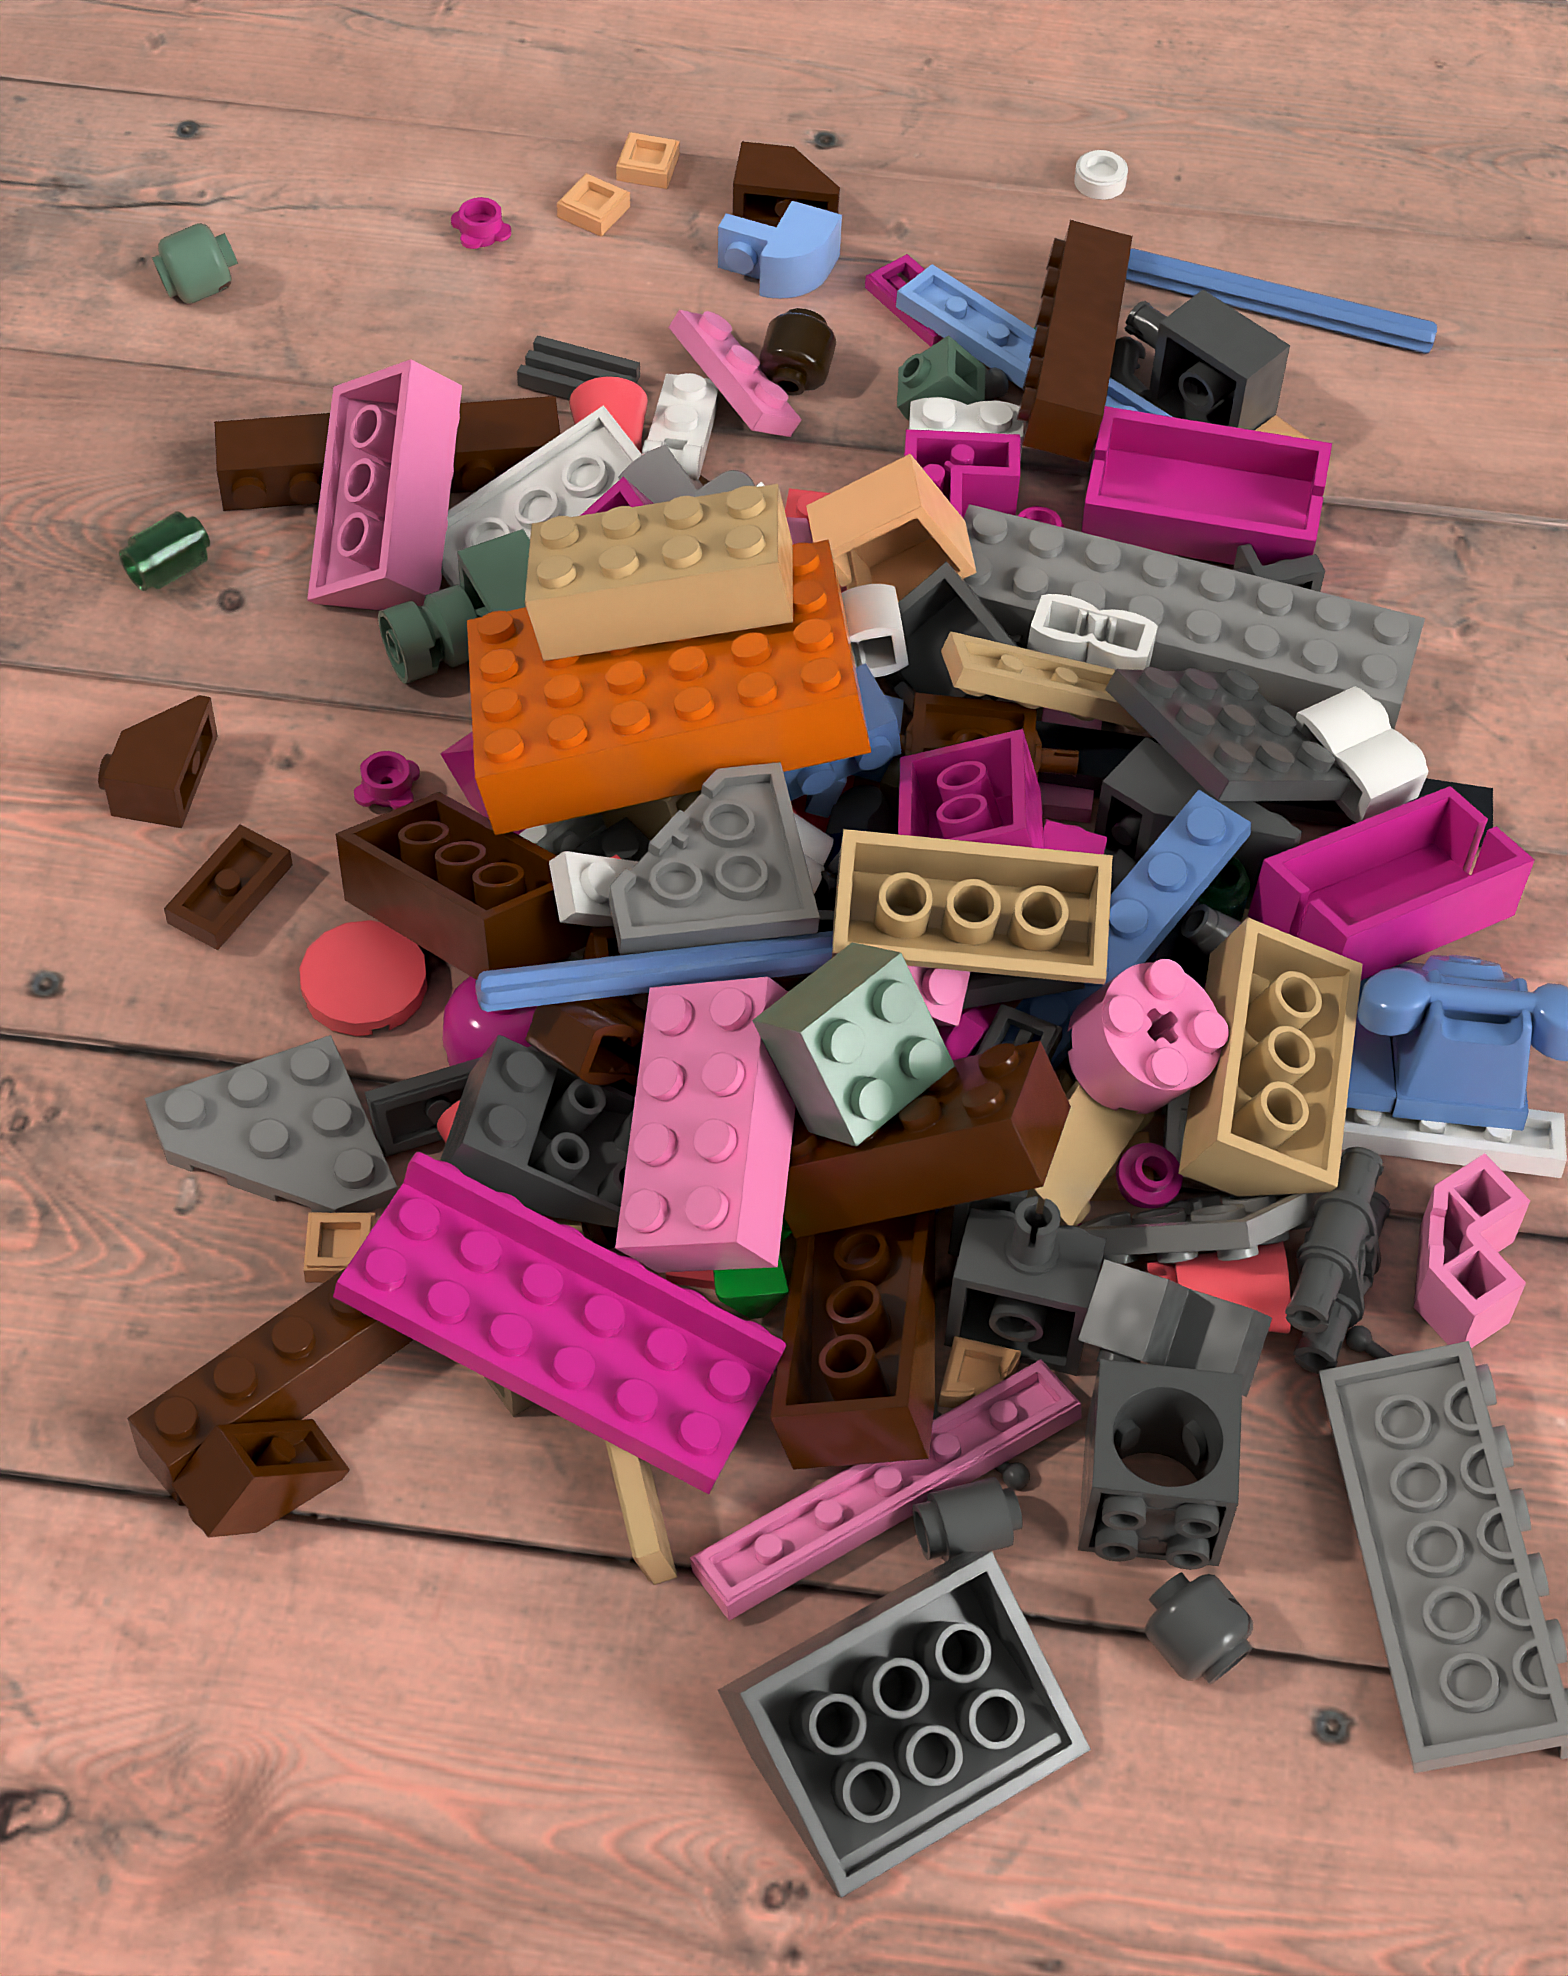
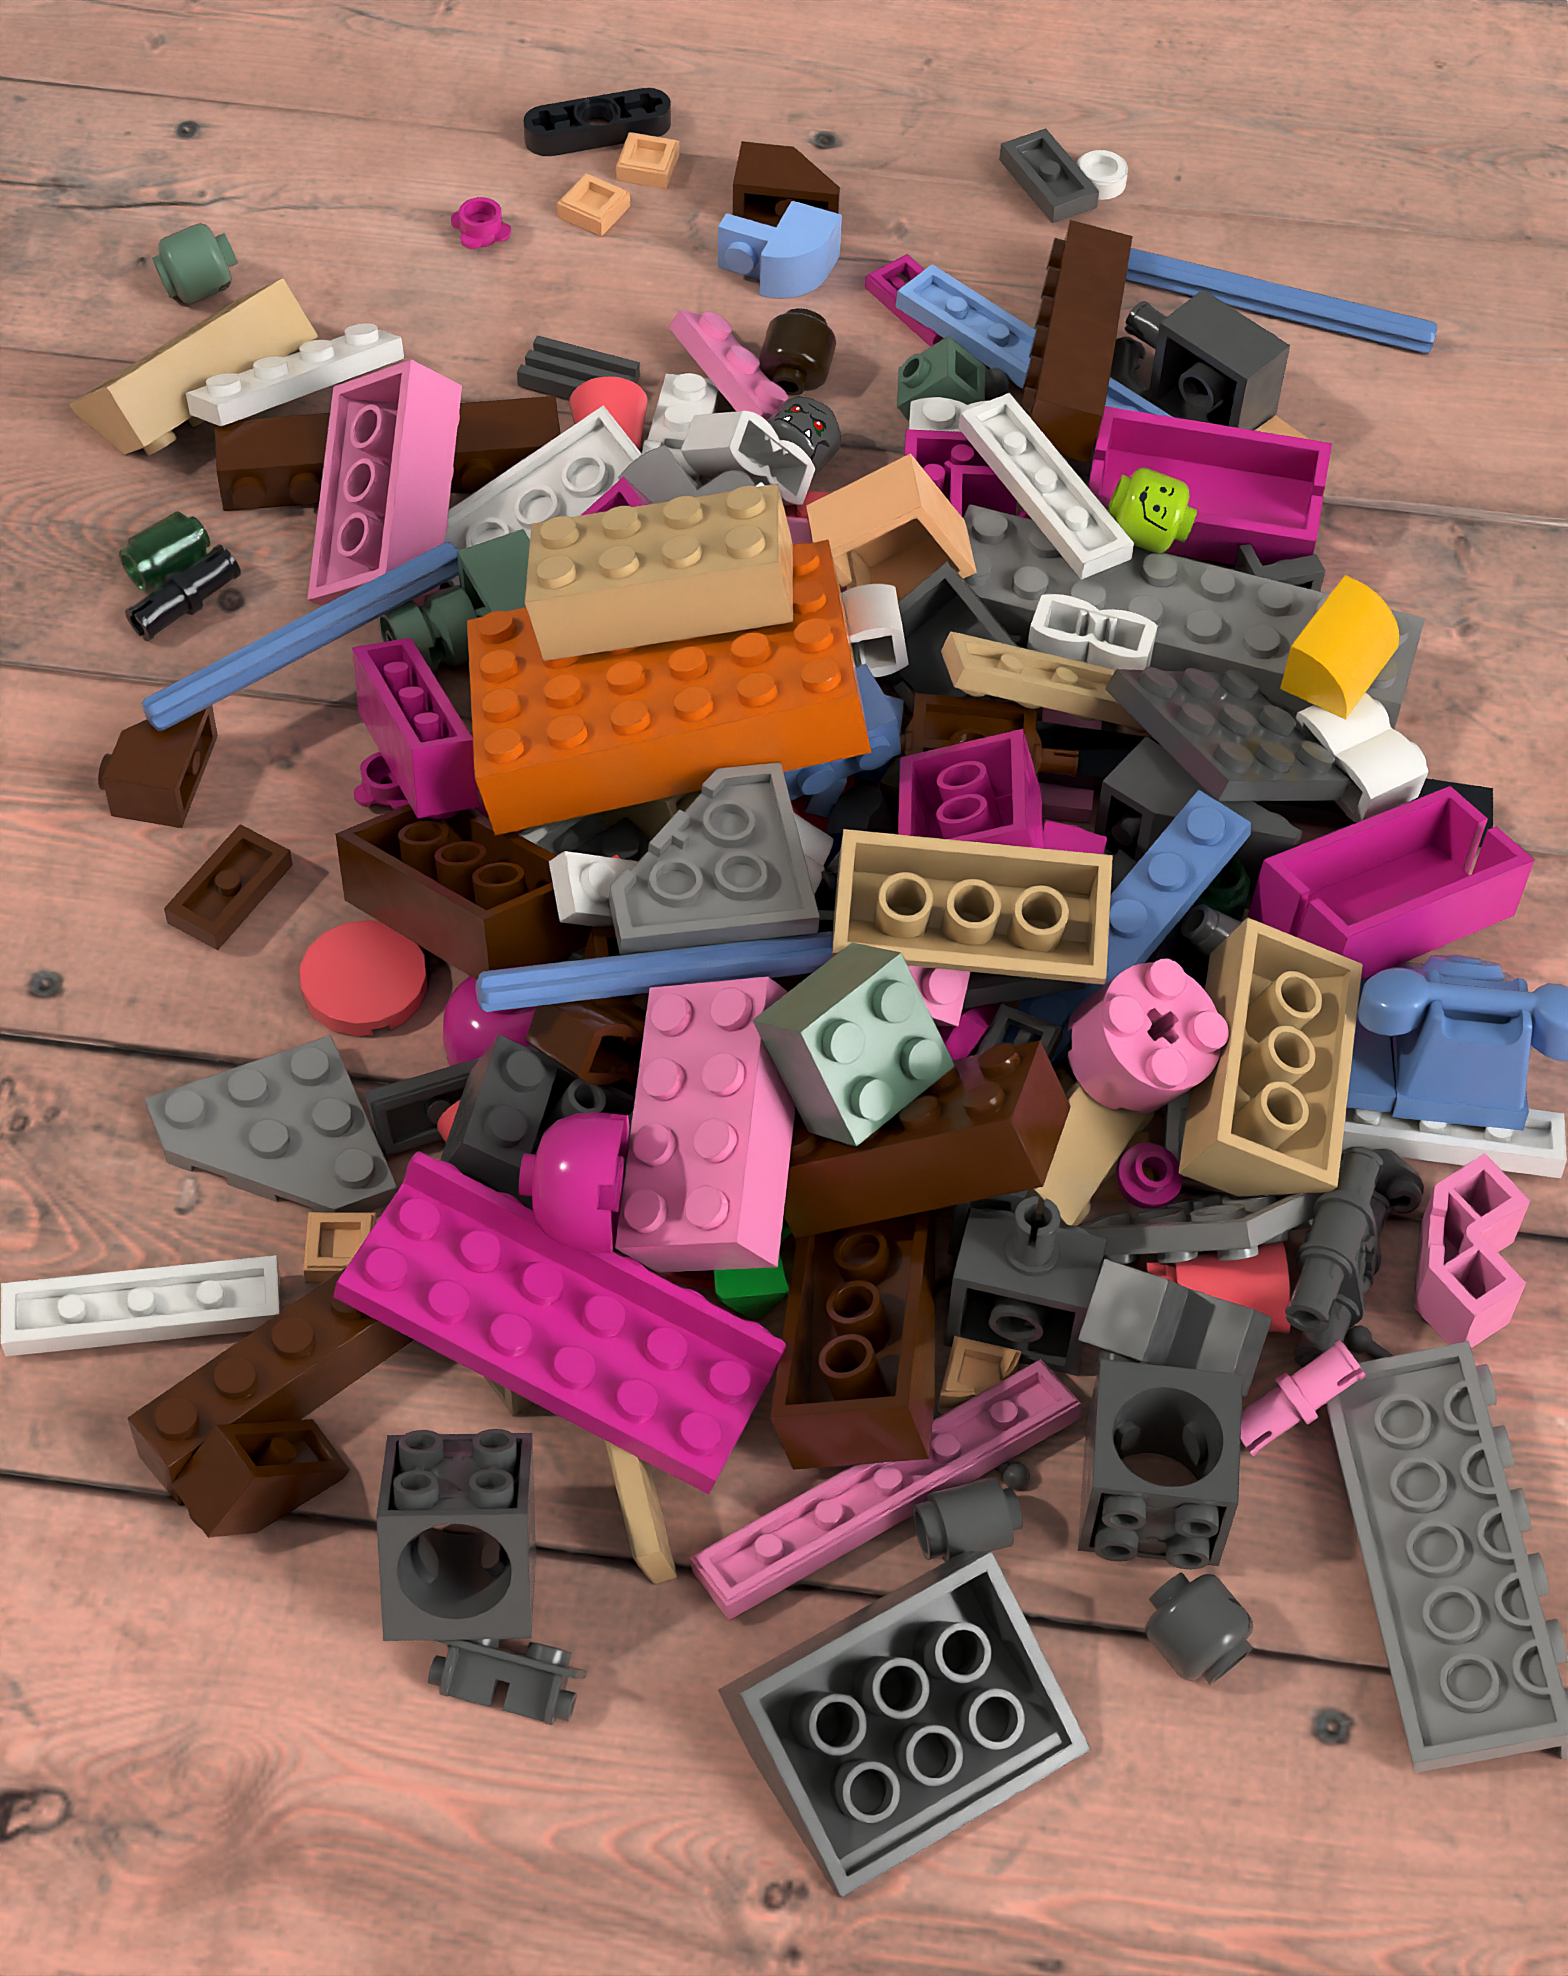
(139, 1305): none -> white plate
(150, 396): none -> tan slope
(183, 592): none -> black pin
(283, 379): none -> white plate
(301, 637): none -> medium blue axle
(415, 728): none -> dark pink brick
(452, 1583): none -> dark grey brick
(534, 1678): none -> dark grey hinge
(549, 130): none -> black beam
(578, 1180): none -> dark pink cylinder
(749, 445): none -> white brick
(810, 427): none -> dark grey head
(1046, 486): none -> white plate
(1049, 175): none -> dark grey plate
(1152, 509): none -> lime head
(1298, 1396): none -> bright pink pin
(1342, 649): none -> yellow brick
(1399, 1183): none -> dark grey arm

